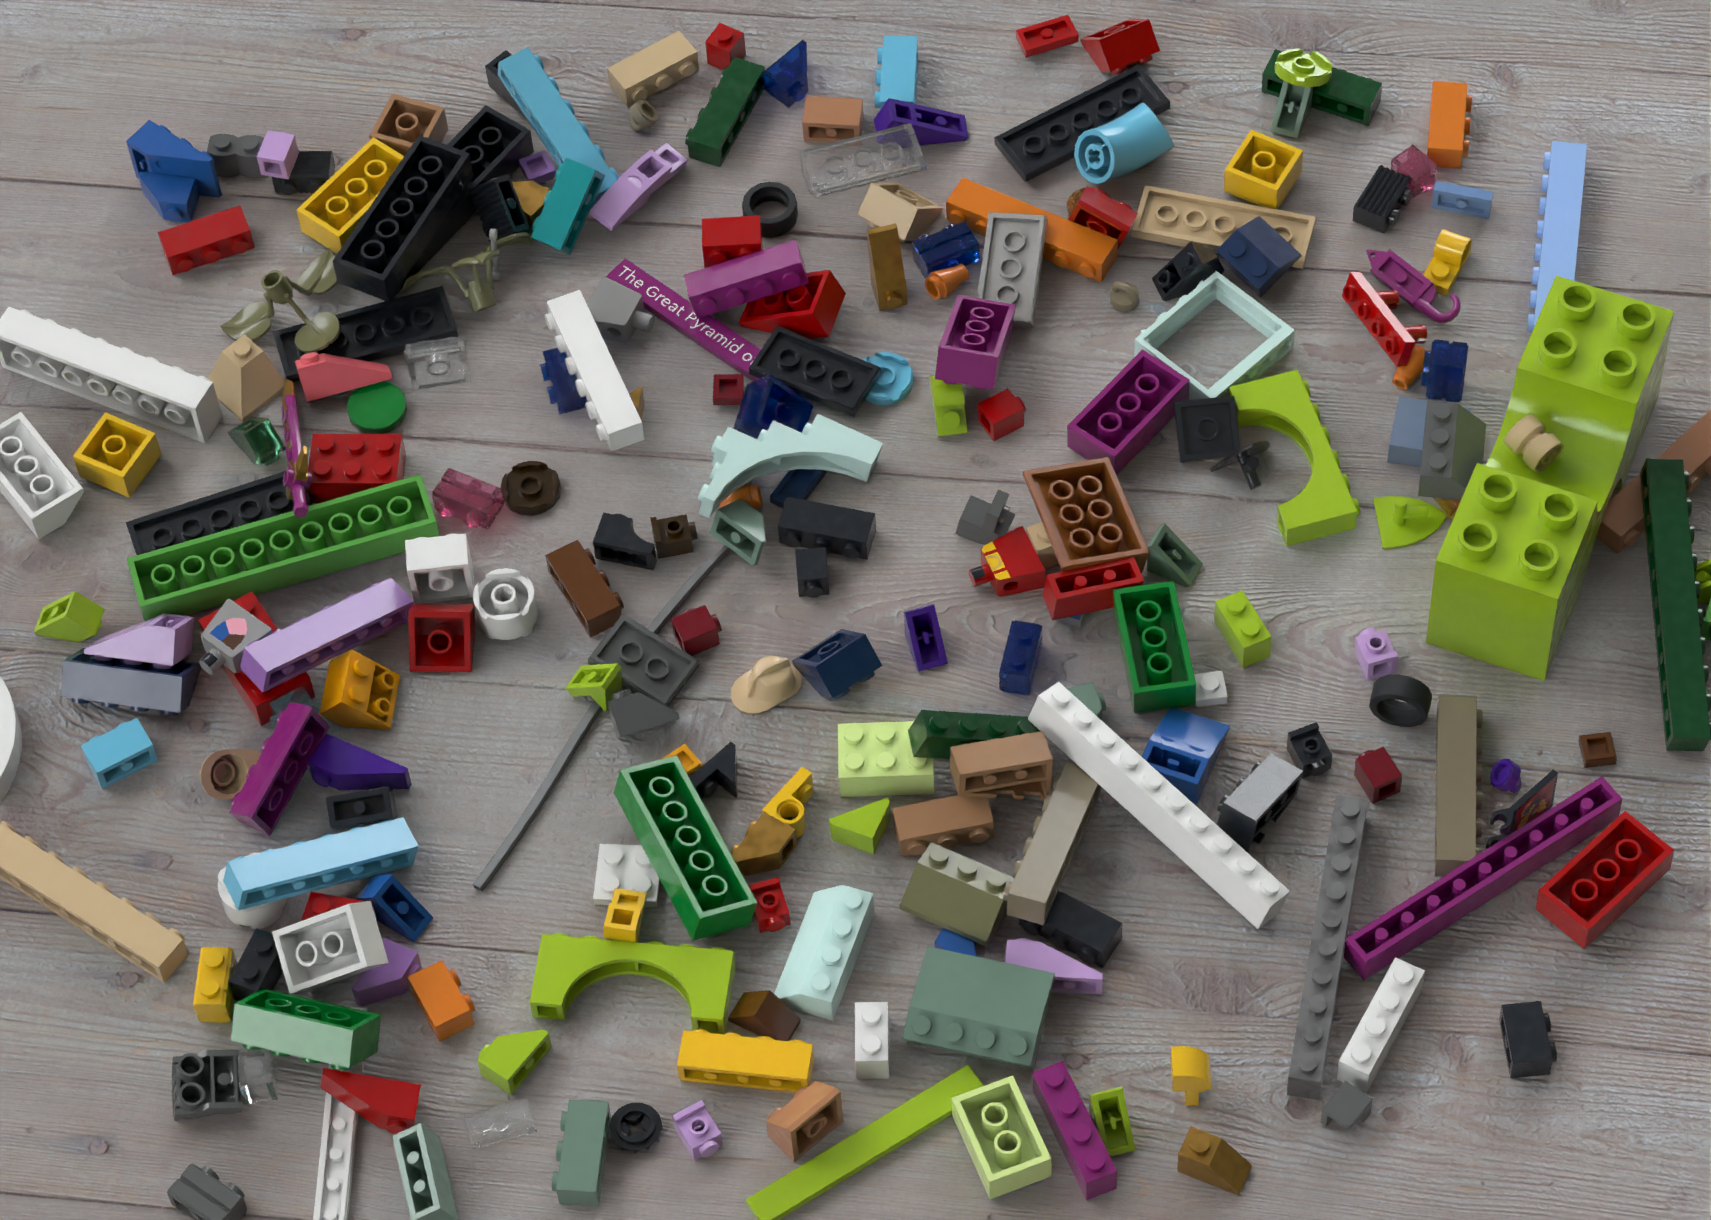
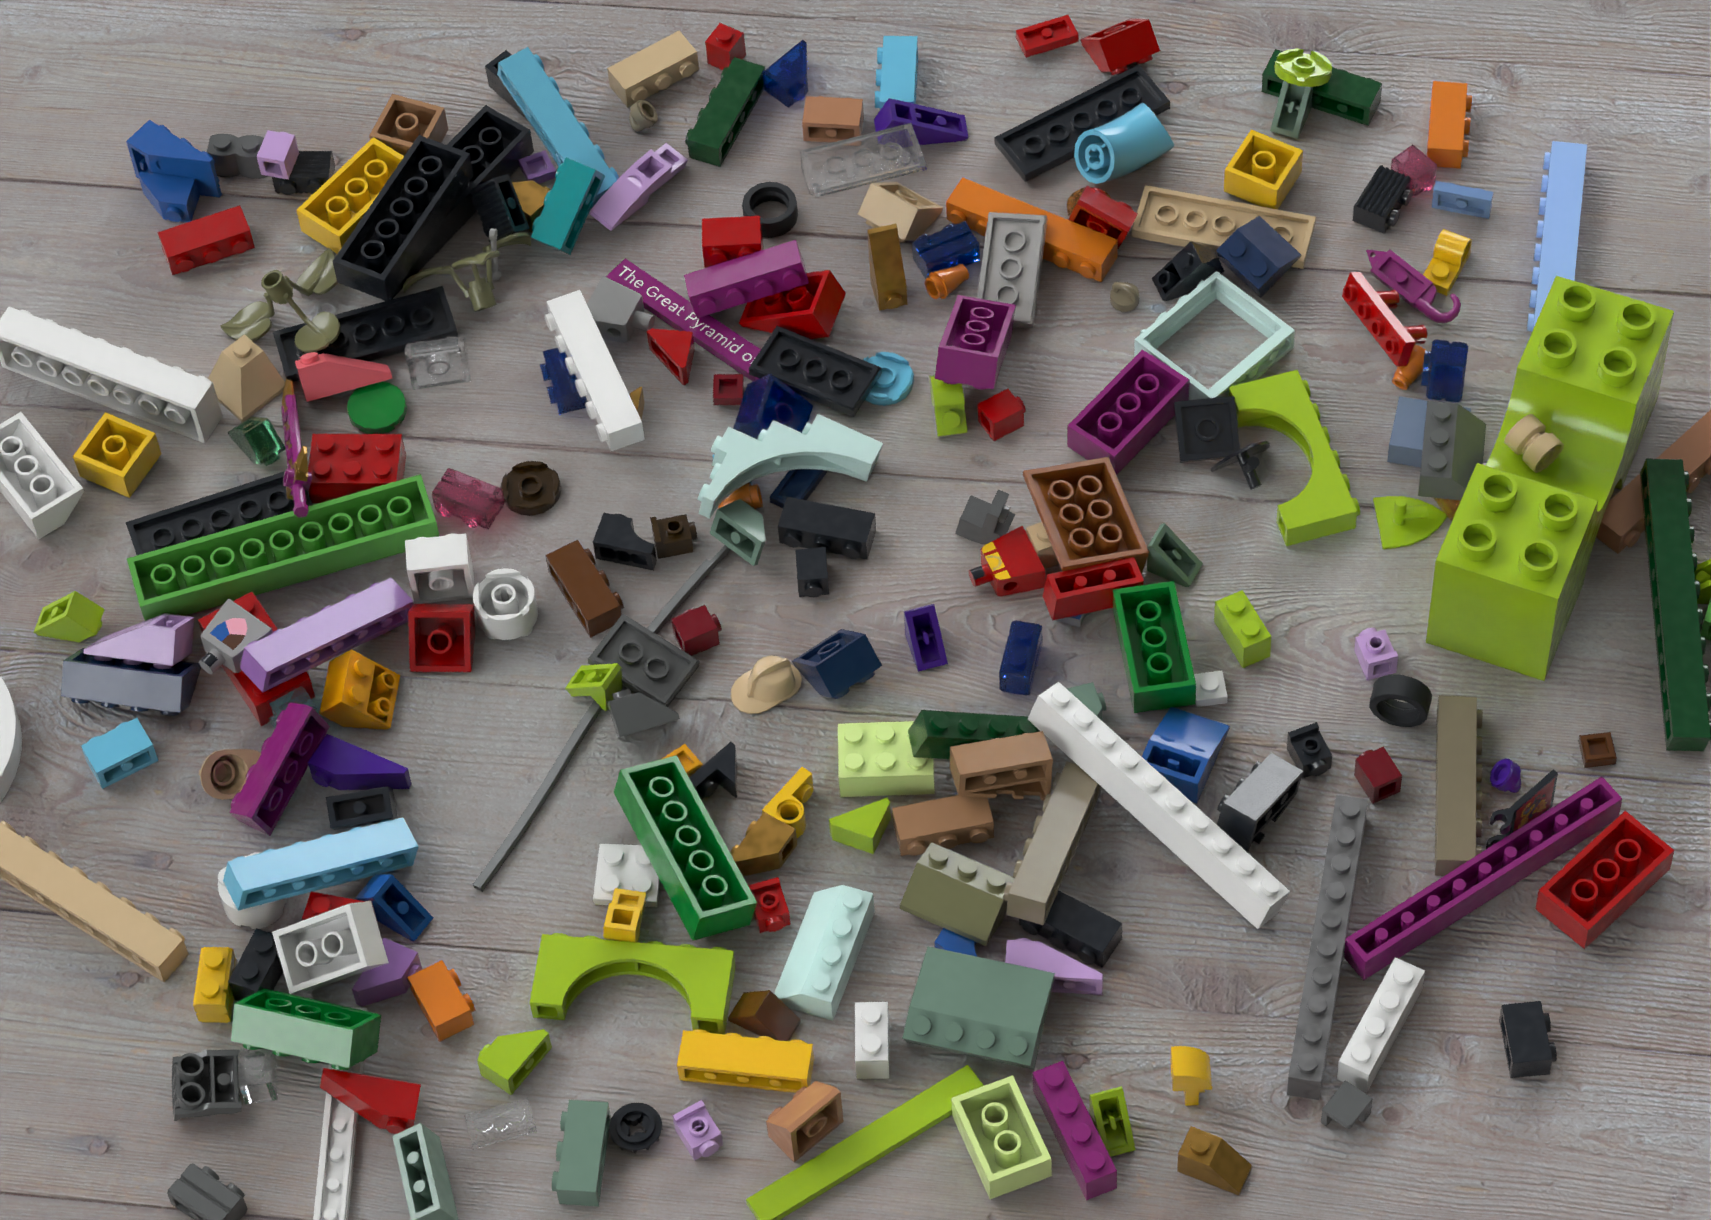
(674, 350): none -> red slope

